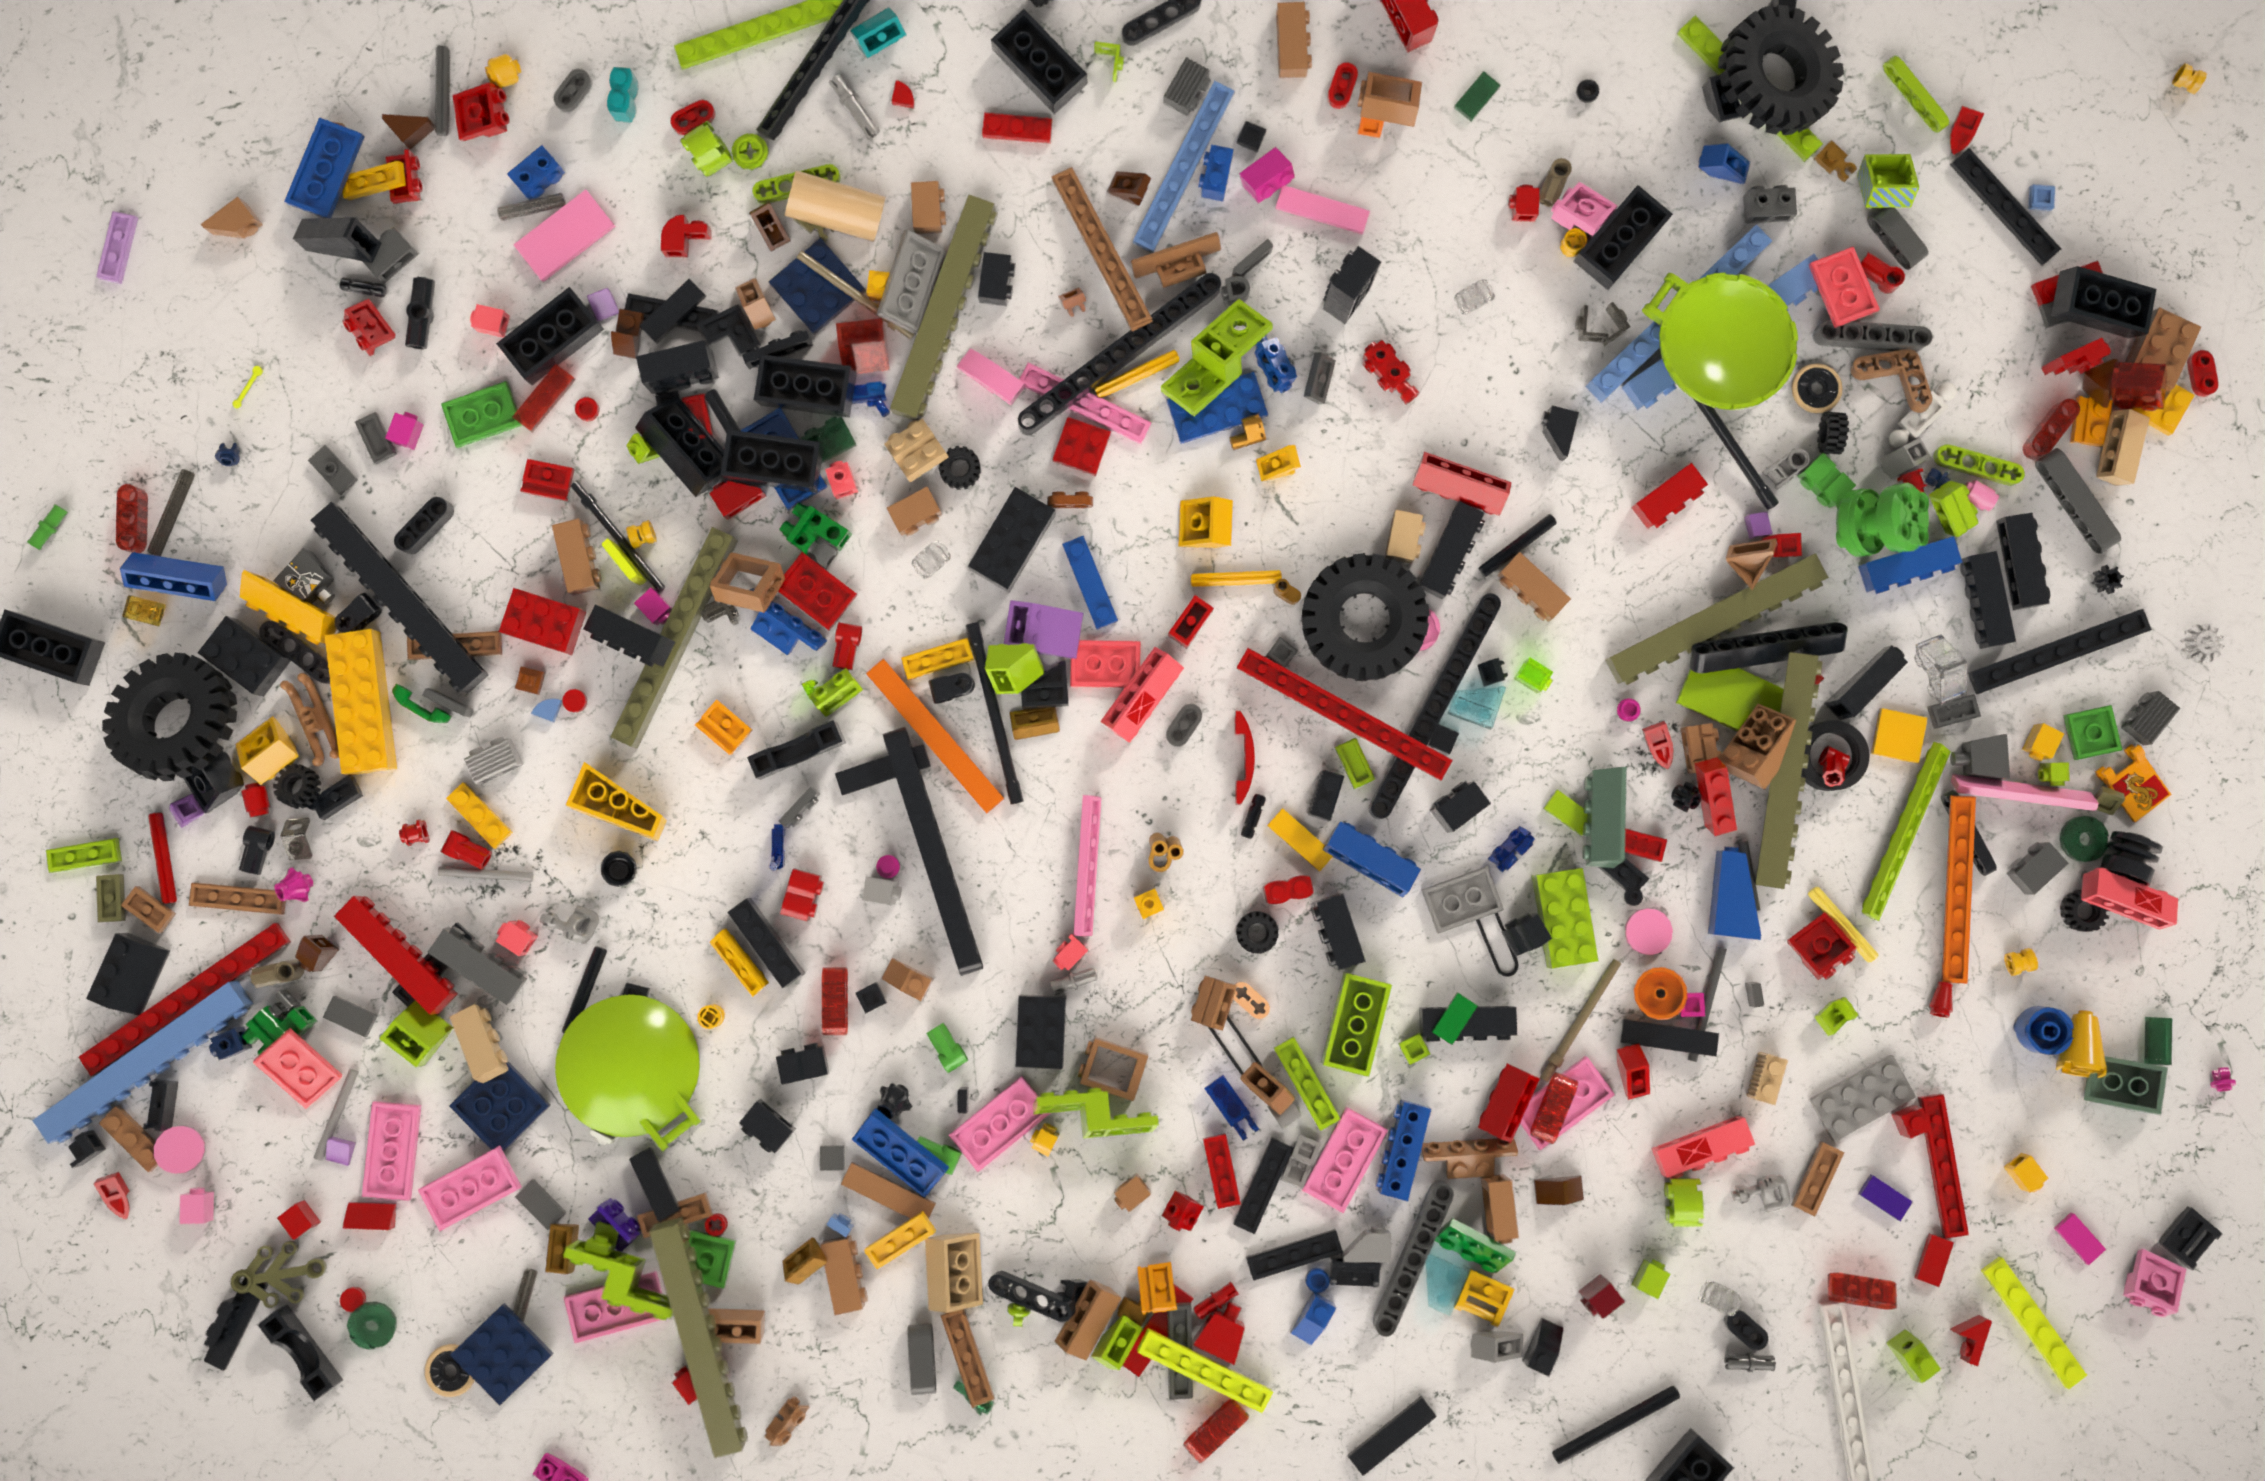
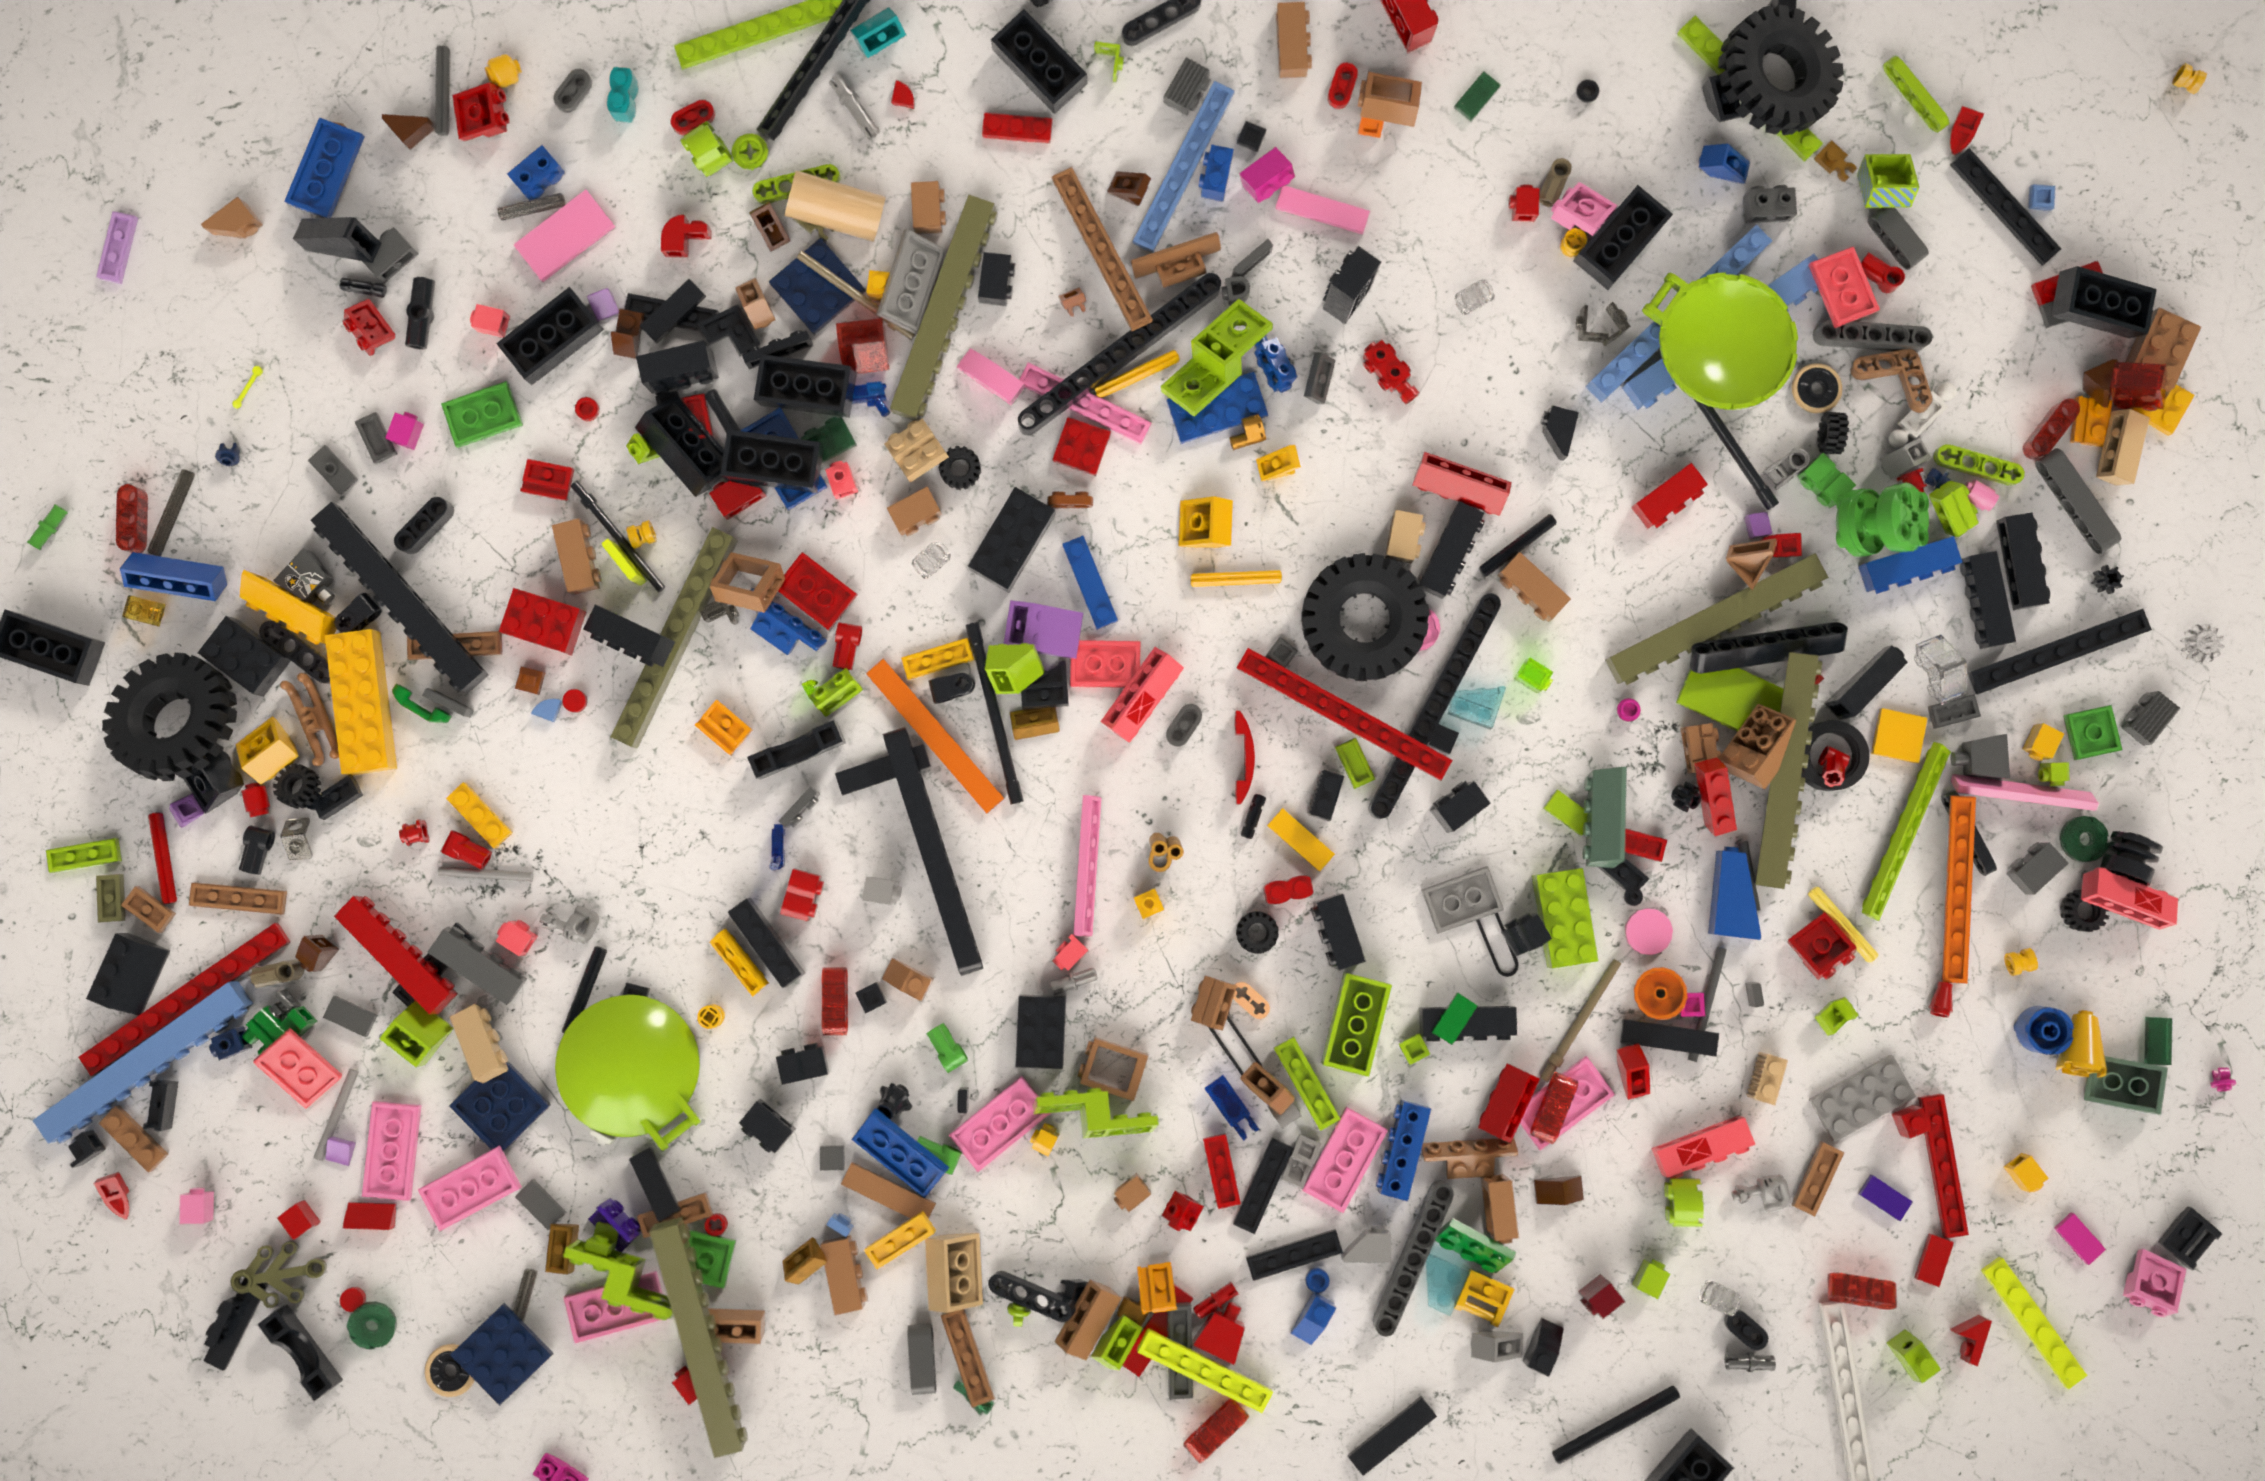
(179, 1149): bright pink tile -> none
(294, 886): dark pink rock -> none
(374, 180): yellow plate -> none
(413, 186): red bracket -> none
(493, 760): light grey brick -> none
(543, 398): clear red plate -> none
(607, 801): yellow wedge -> none
(618, 868): black hair -> none
(654, 607): dark pink brick -> none
(780, 1431): medium nougat hinge -> none
(812, 527): green hips -> none
(888, 866): dark pink plate -> none
(1190, 621): red brick -> none
(1290, 594): pearl gold piece -> none
(1354, 1273): black hinge -> none
(1372, 859): blue brick -> none
(1491, 672): black tile -> none
(1503, 855): clear blue hinge -> none
(1659, 743): plate -> none
(2080, 359): red plate -> none
(2109, 800): olive plate -> none
(2138, 782): flag -> none
(2199, 373): red plate -> none

